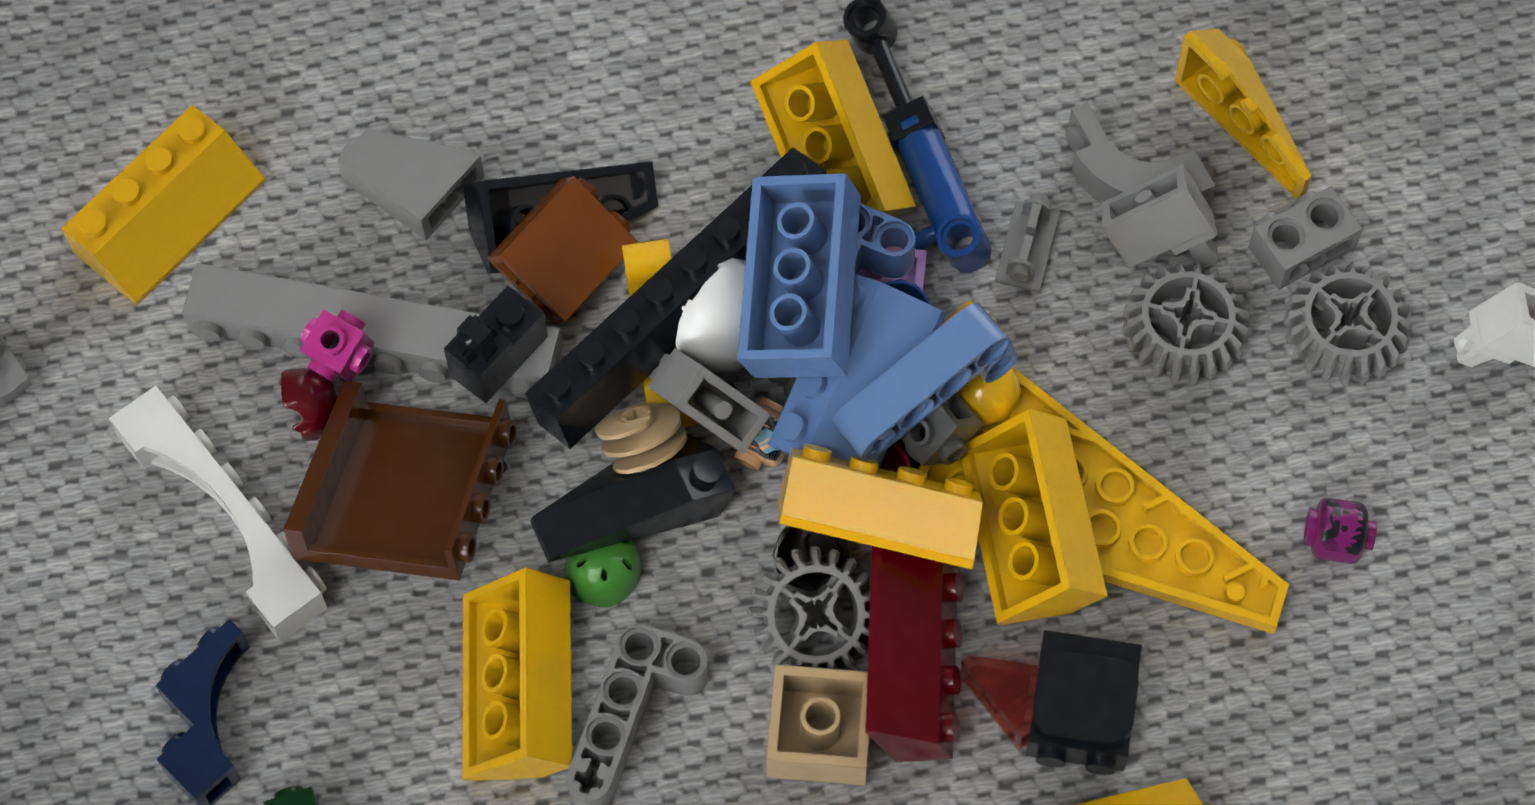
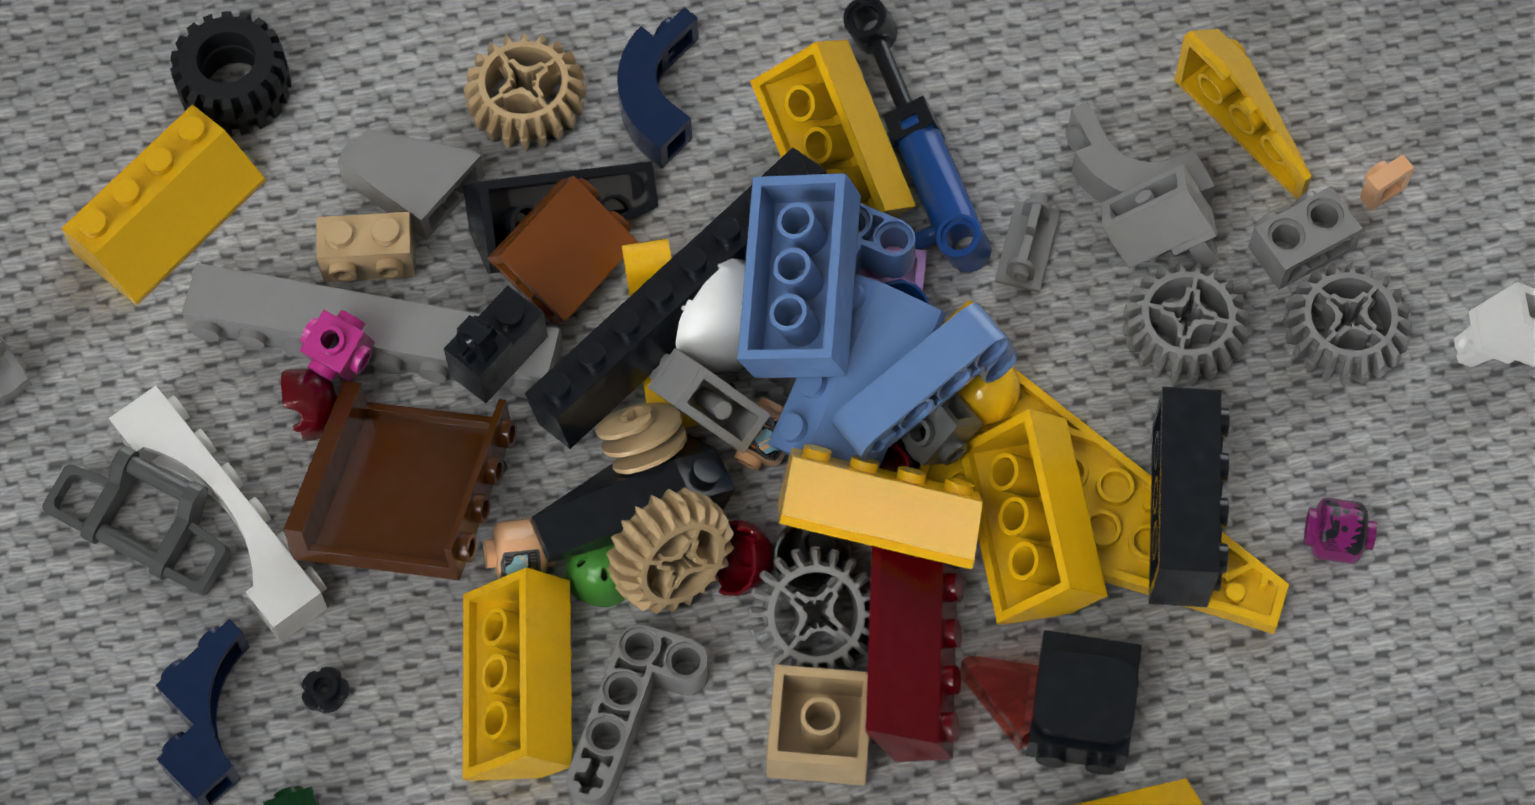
(97, 526): none -> dark grey bar
(227, 42): none -> black tyre
(333, 698): none -> black plate
(365, 247): none -> tan brick
(514, 548): none -> light nougat head
(518, 112): none -> tan gear
(648, 116): none -> dark blue arch
(670, 550): none -> tan gear
(747, 560): none -> dark red hair
(1186, 497): none -> black brick
(1386, 181): none -> light nougat plate

